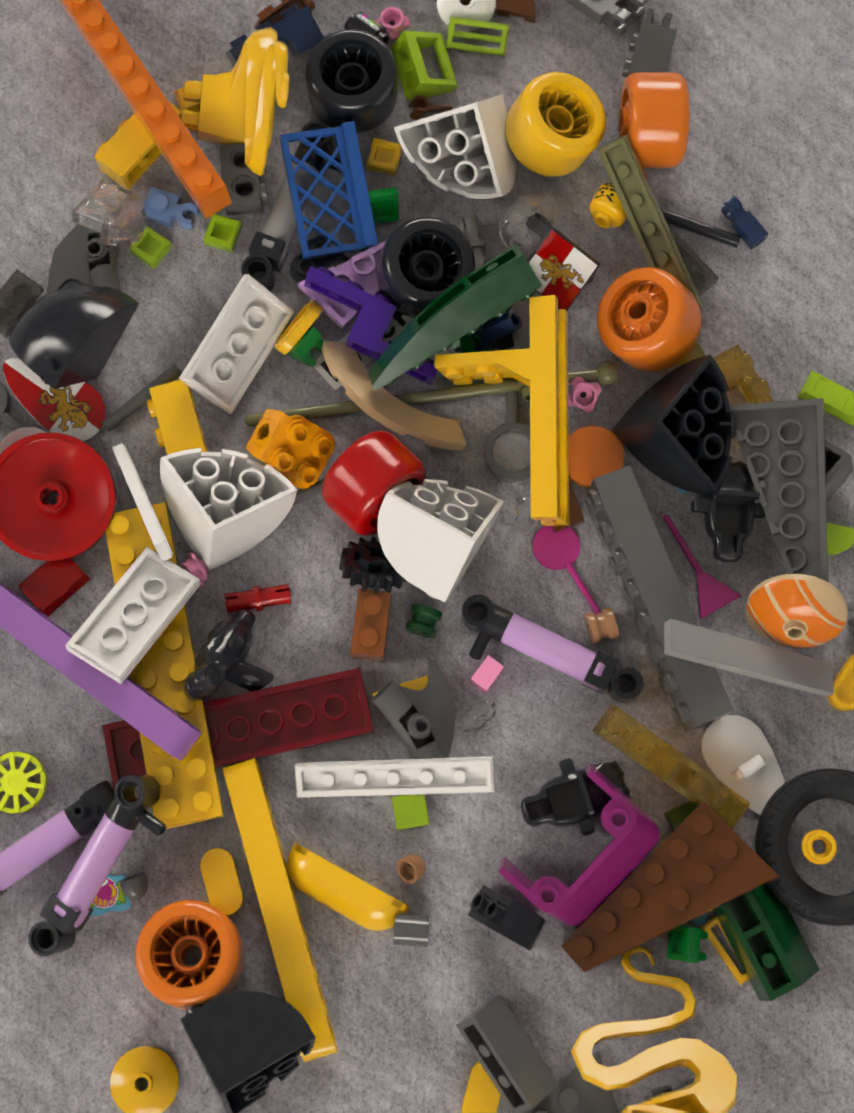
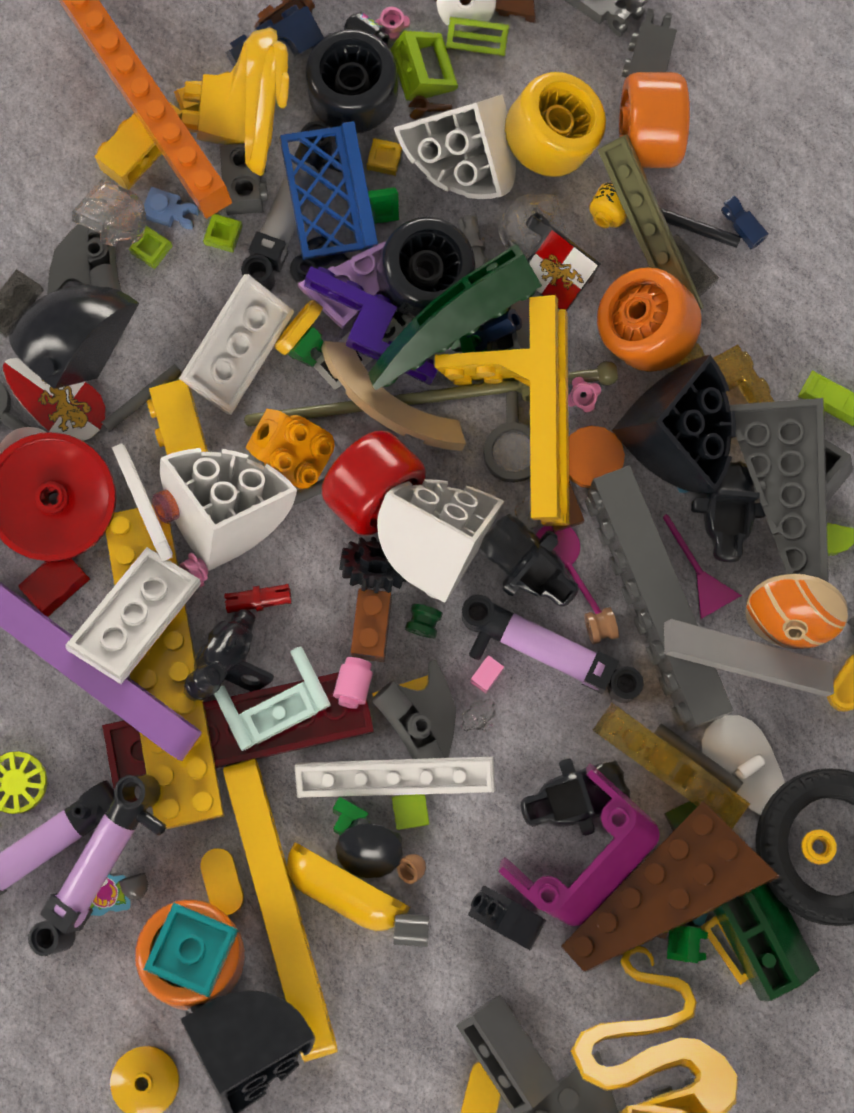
(165, 506): none -> clear pink tile
(191, 950): none -> teal tile
(277, 712): none -> light aqua plate
(348, 814): none -> green tile
(353, 682): none -> bright pink brick
(369, 849): none -> black dish
(529, 561): none -> black piece
(699, 757): none -> dark grey bar

